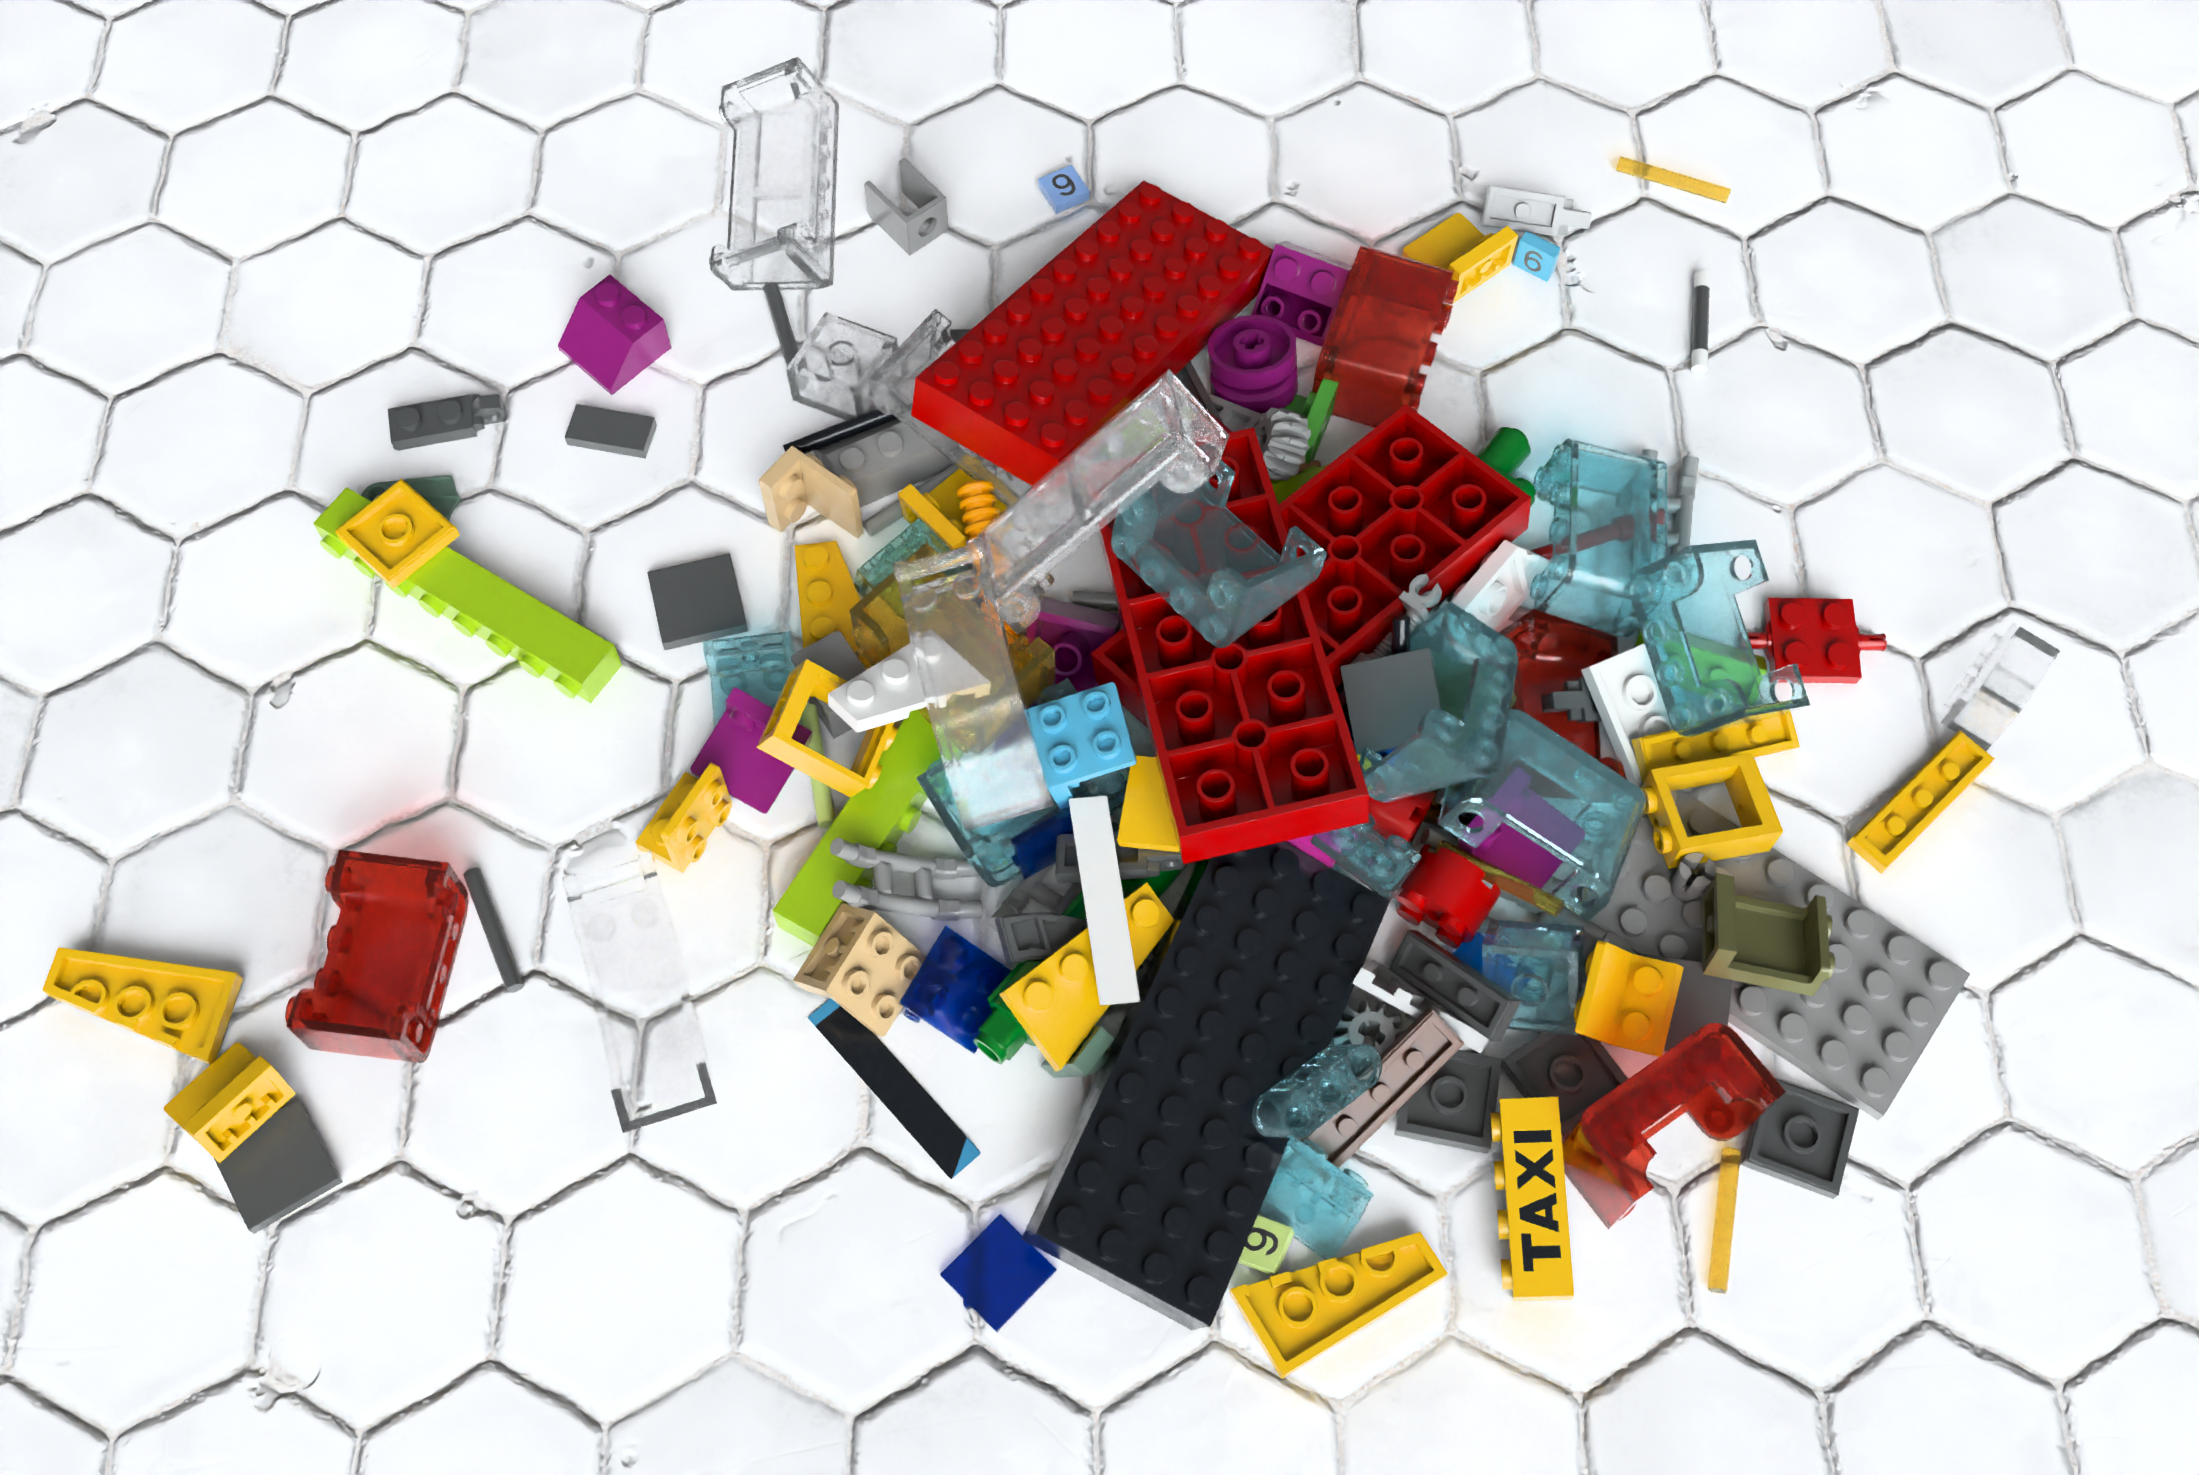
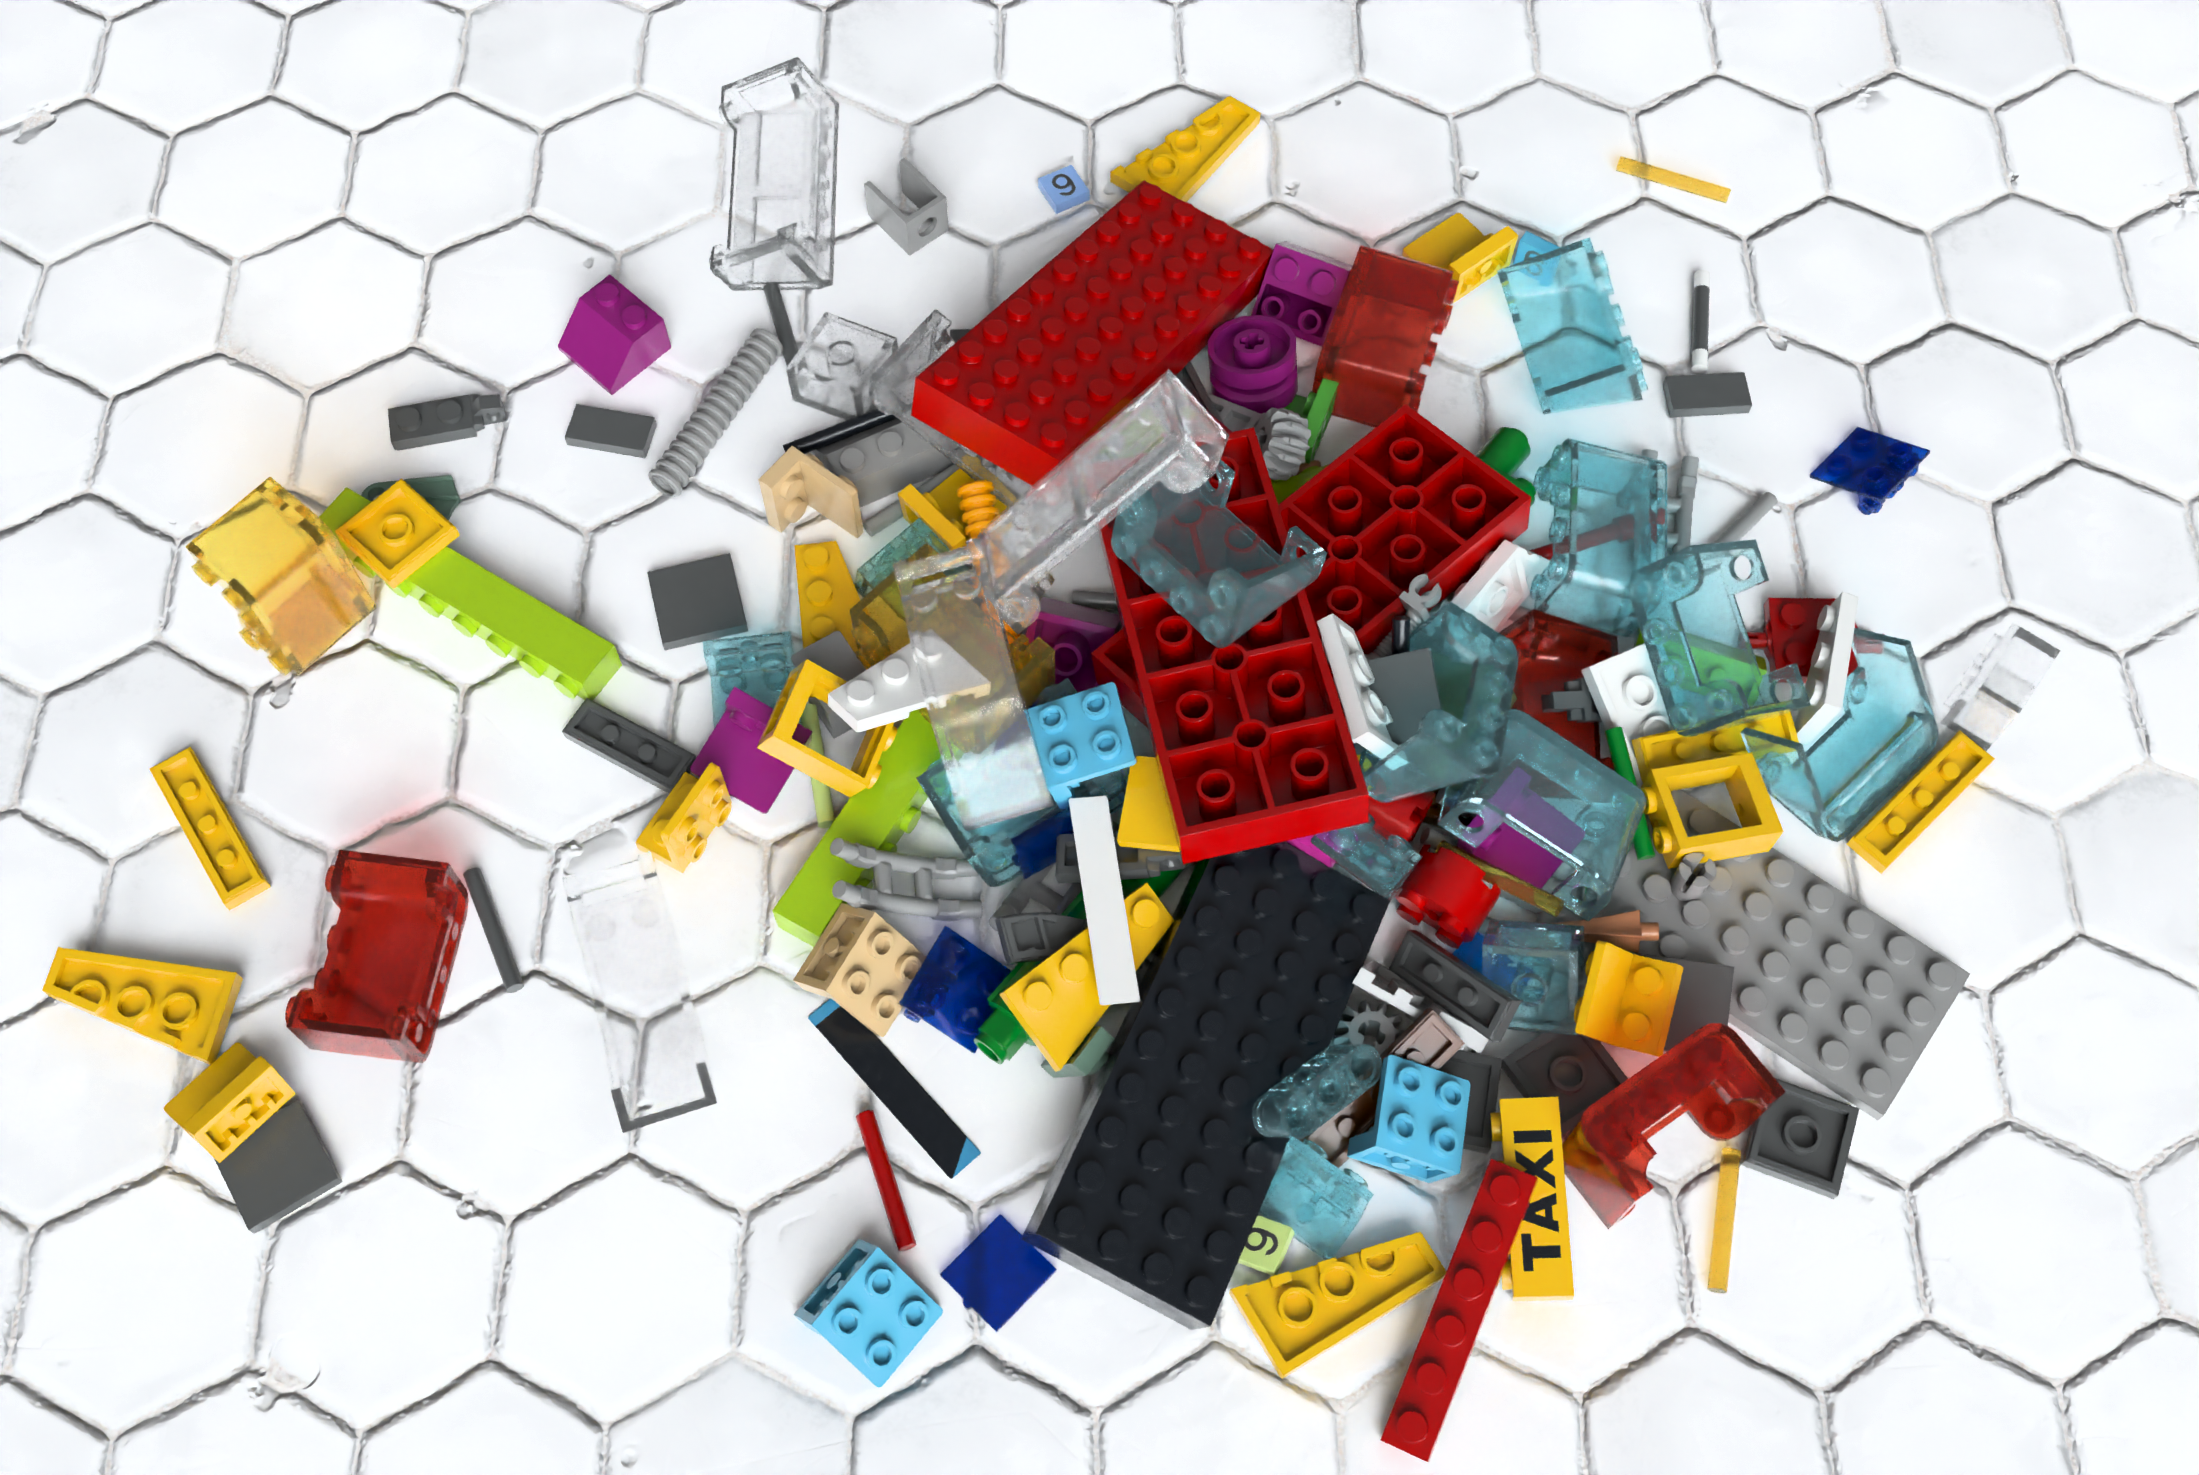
(210, 828): none -> yellow tile
(282, 577): none -> clear yellow windscreen
(628, 745): none -> dark grey tile
(715, 412): none -> light grey piece
(870, 1311): none -> medium azure bracket
(886, 1180): none -> red bar
(1192, 154): none -> yellow wing
(1352, 676): none -> white wing
(1416, 1122): none -> medium azure bracket
(1459, 1310): none -> red plate
(1531, 211): hinge -> none
(1572, 330): none -> clear light blue windscreen
(1619, 929): none -> nougat piece
(1623, 766): none -> green bar
(1707, 394): none -> dark grey tile
(1749, 518): none -> light grey bar
(1765, 939): olive panel -> none
(1828, 667): none -> white wing
(1865, 753): none -> clear light blue windscreen
(1870, 467): none -> clear blue hinge

